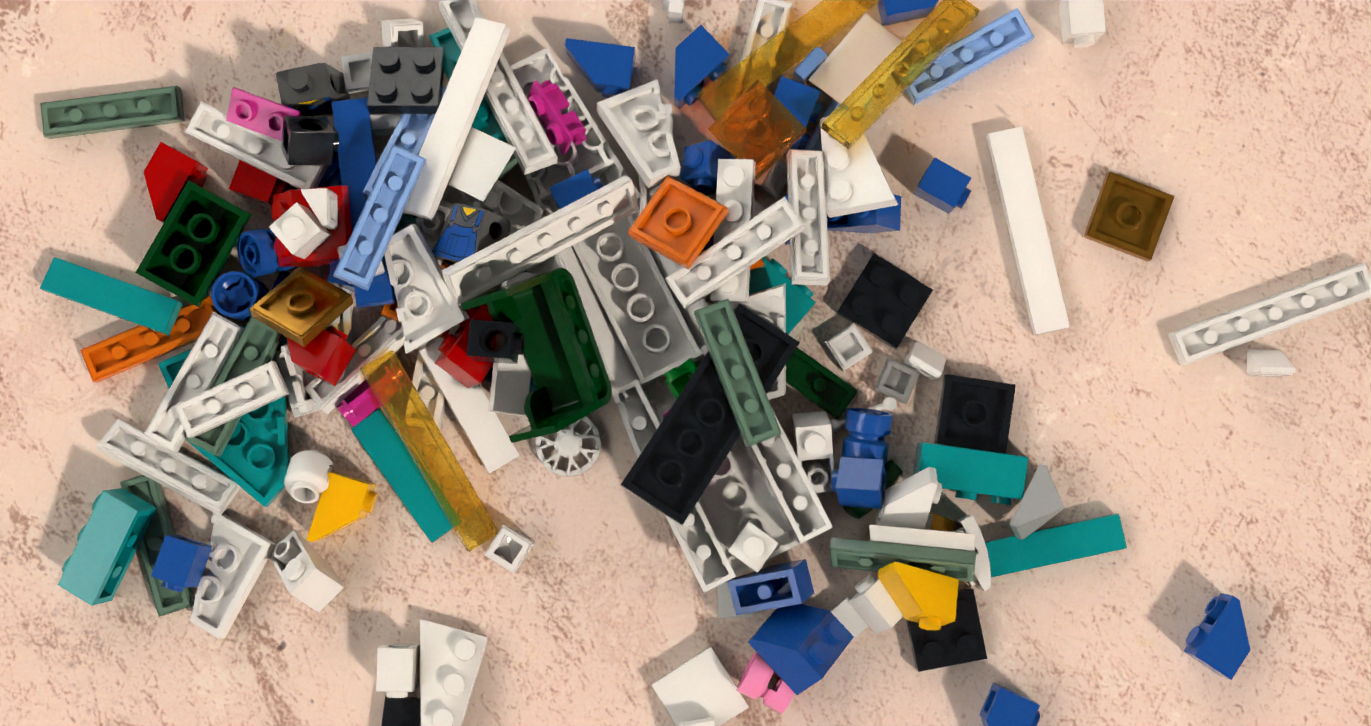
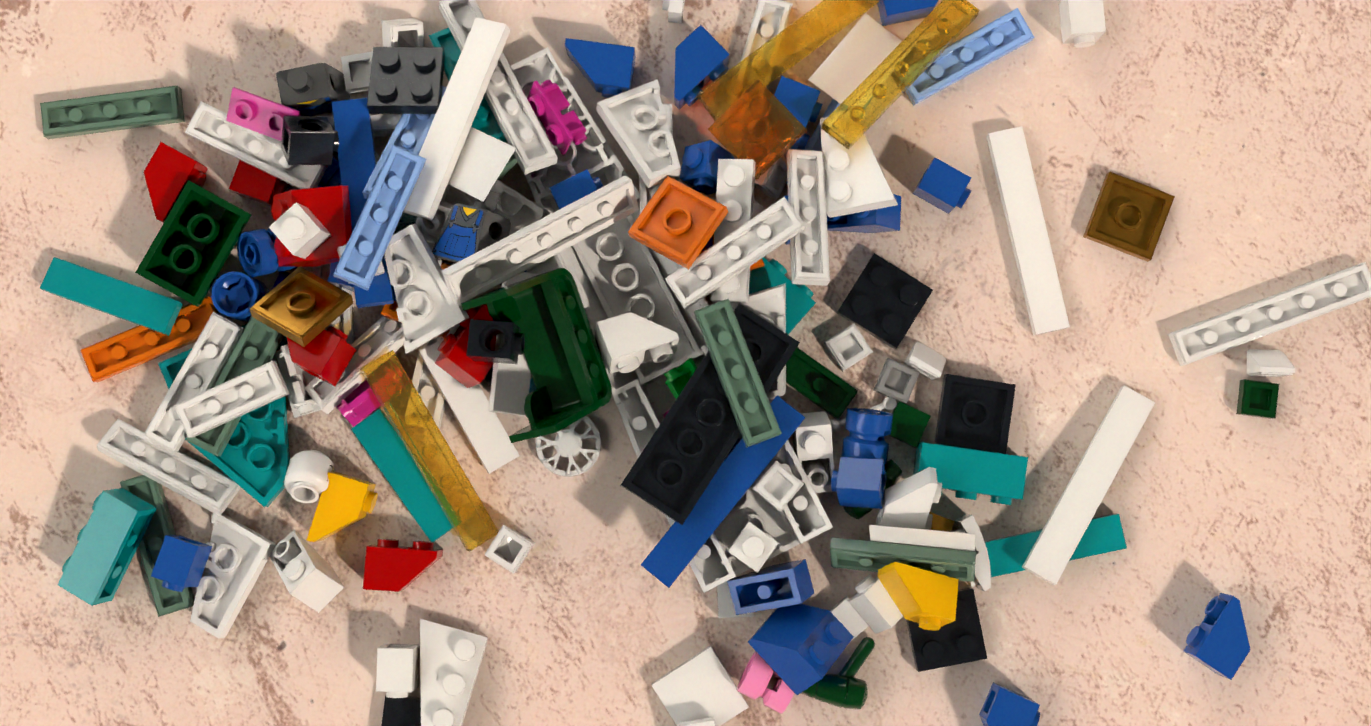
(324, 205): white slope -> none
(395, 566): none -> red slope
(632, 341): none -> white slope
(719, 498): none -> blue tile
(778, 486): none -> white tile
(809, 65): medium blue tile -> none
(844, 688): none -> dark green piece
(908, 424): none -> dark green tile
(1038, 504): light grey slope -> none
(1088, 485): none -> white tile
(1257, 399): none -> dark green tile

